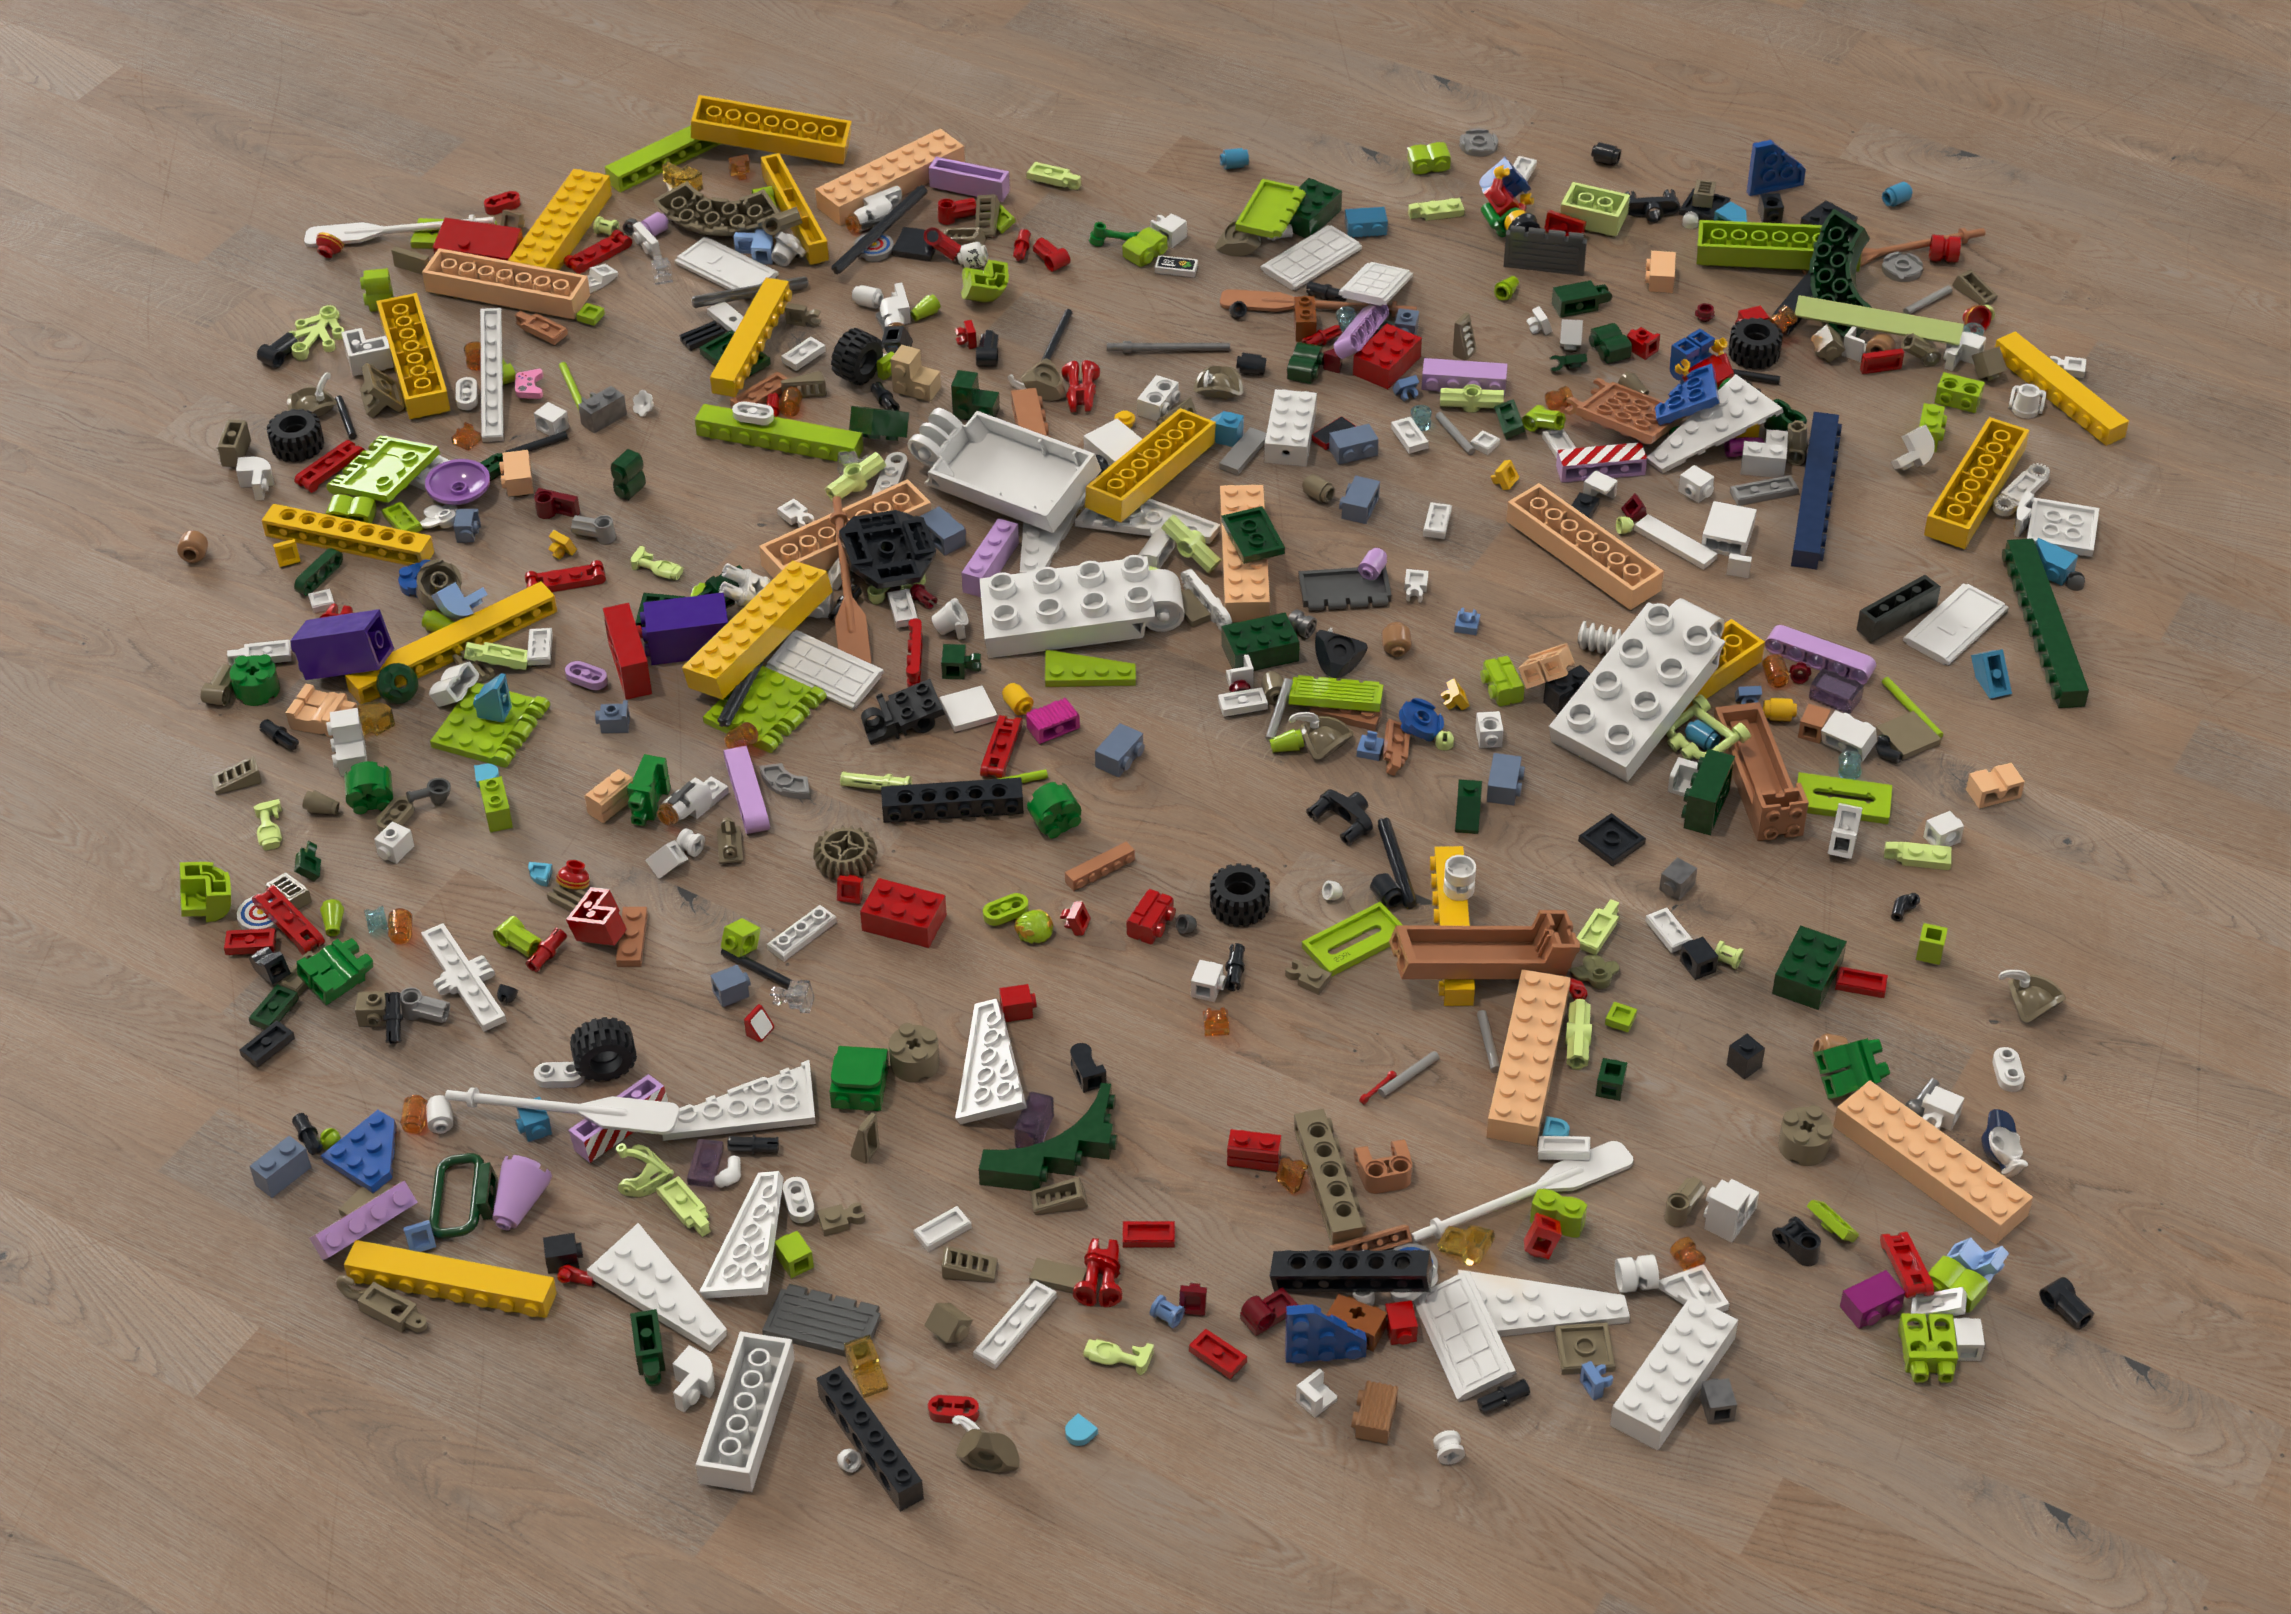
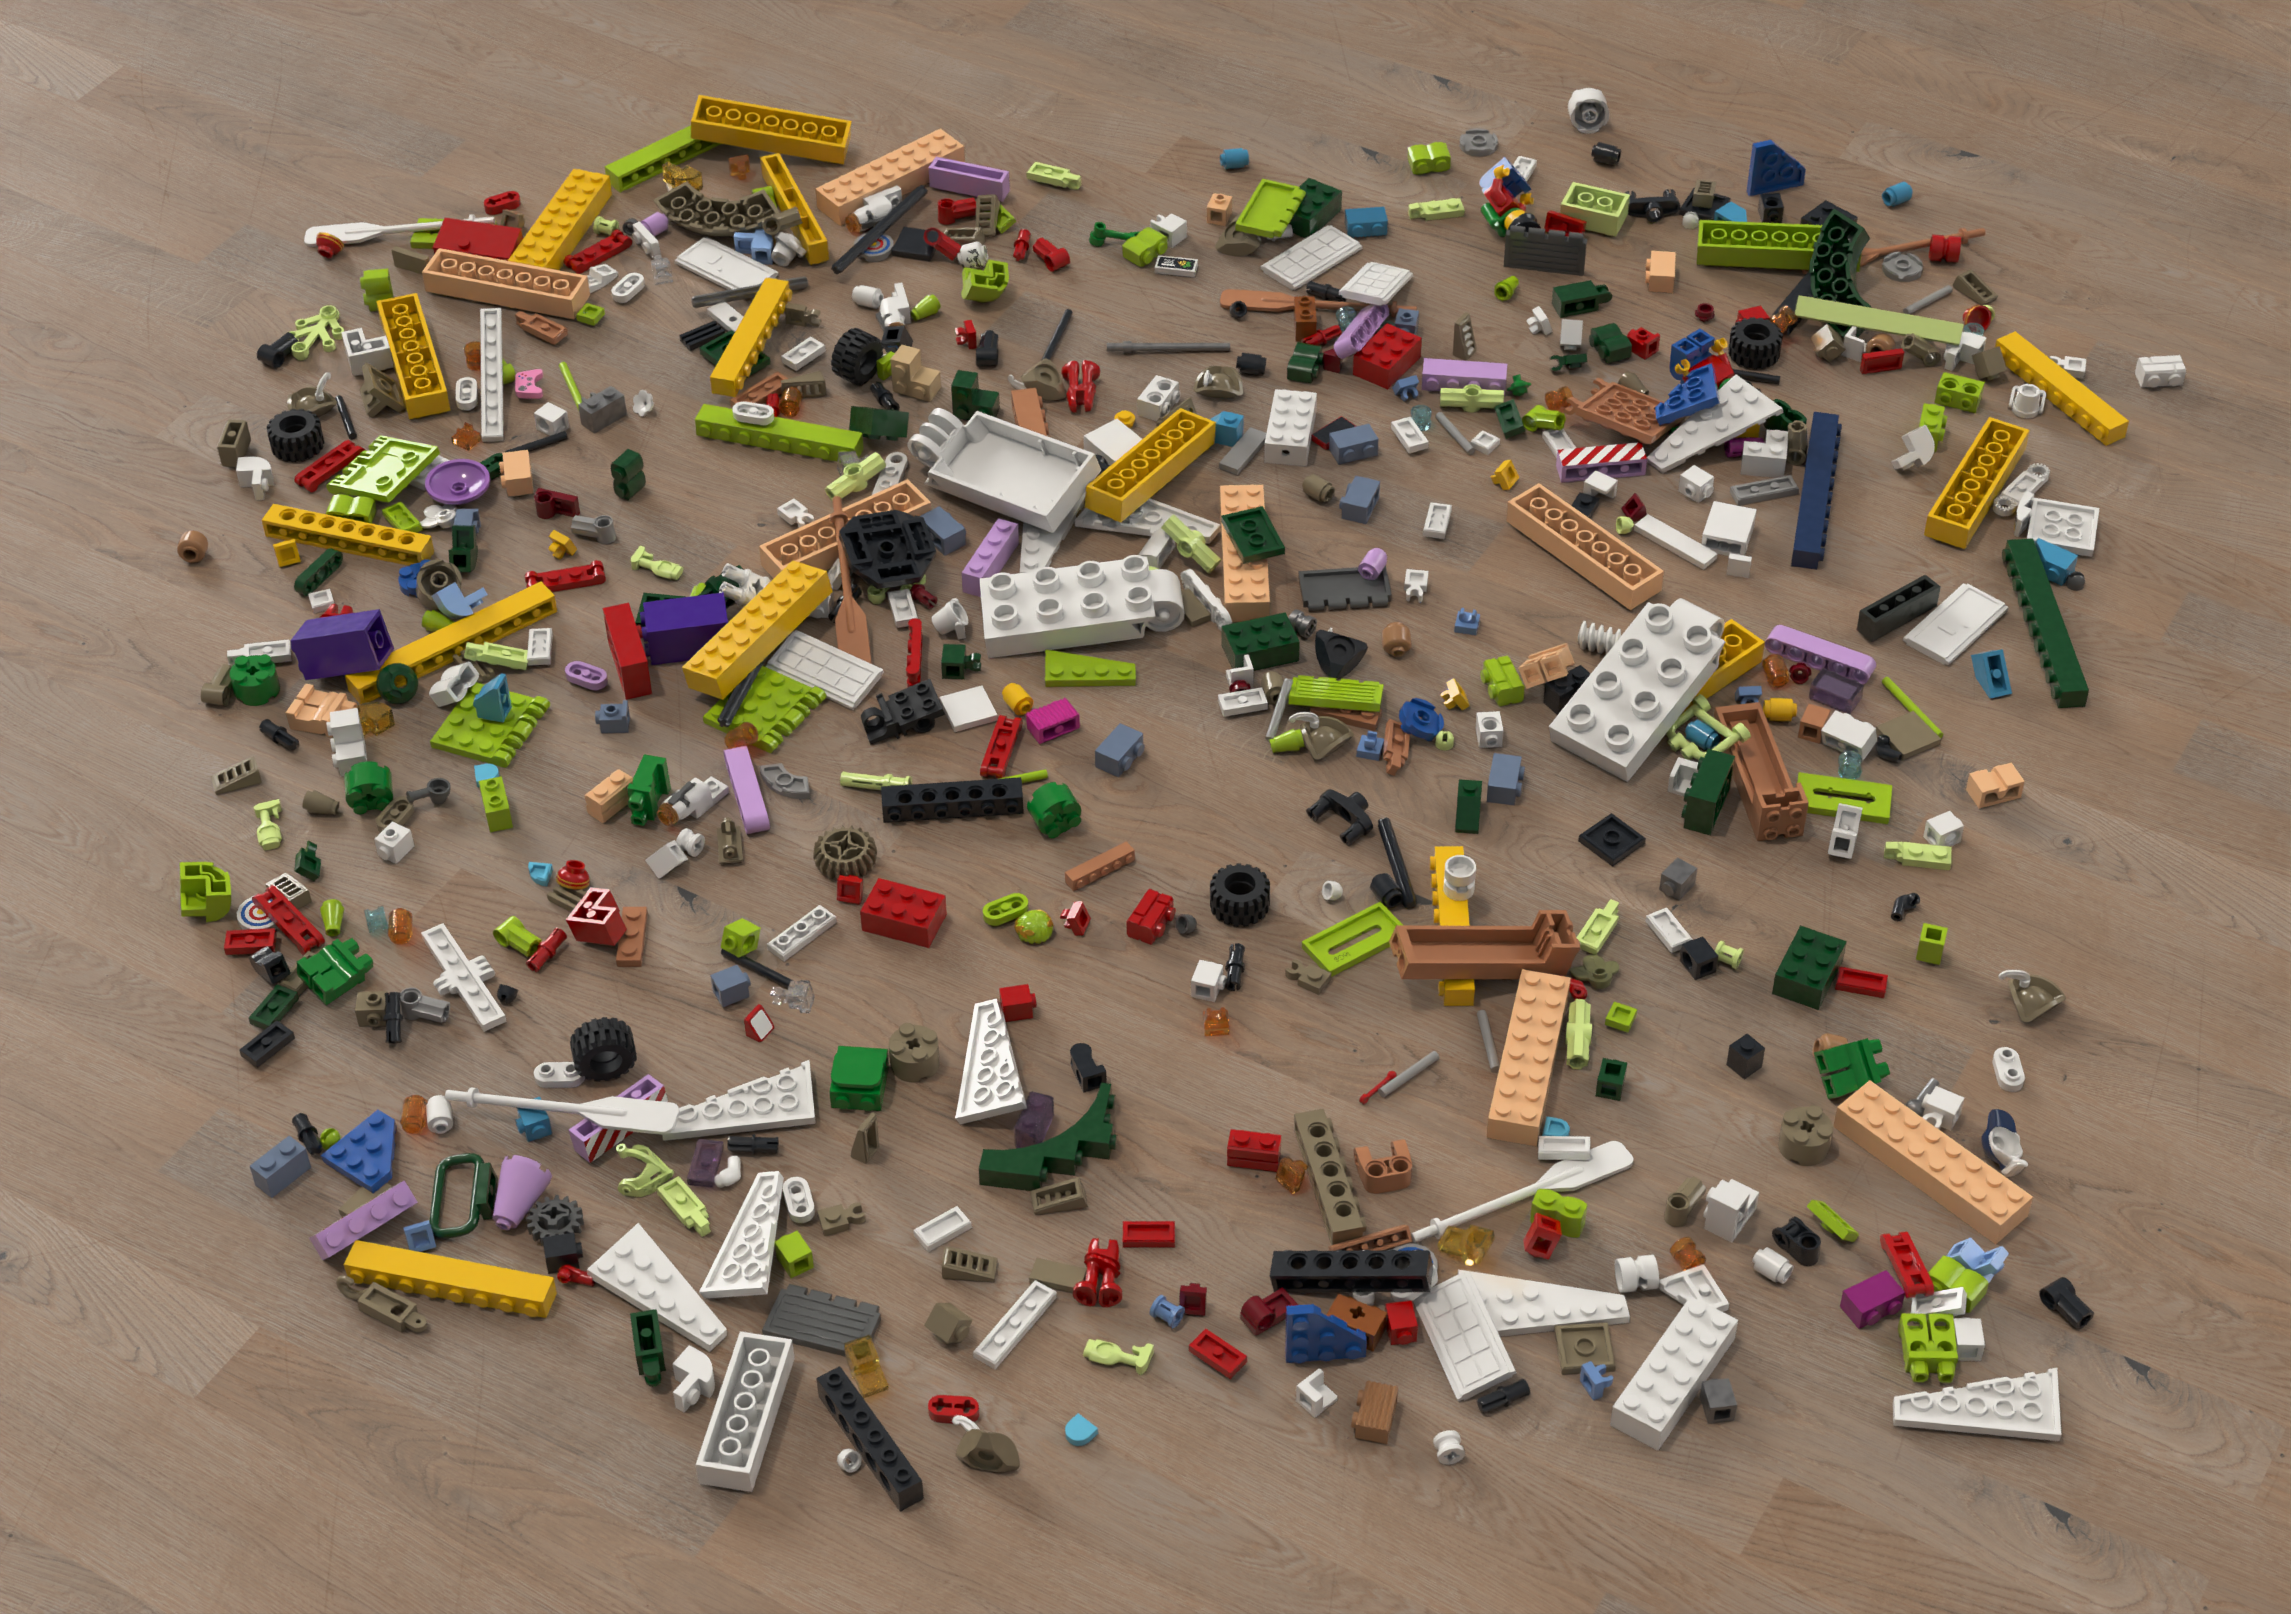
(464, 548): none -> dark green brick
(554, 1218): none -> dark grey gear
(627, 287): none -> white plate
(1219, 209): none -> light nougat brick
(1519, 386): none -> green plant
(1588, 110): none -> white brick
(1772, 1265): none -> white brick
(1992, 1407): none -> white wing
(2160, 371): none -> white brick

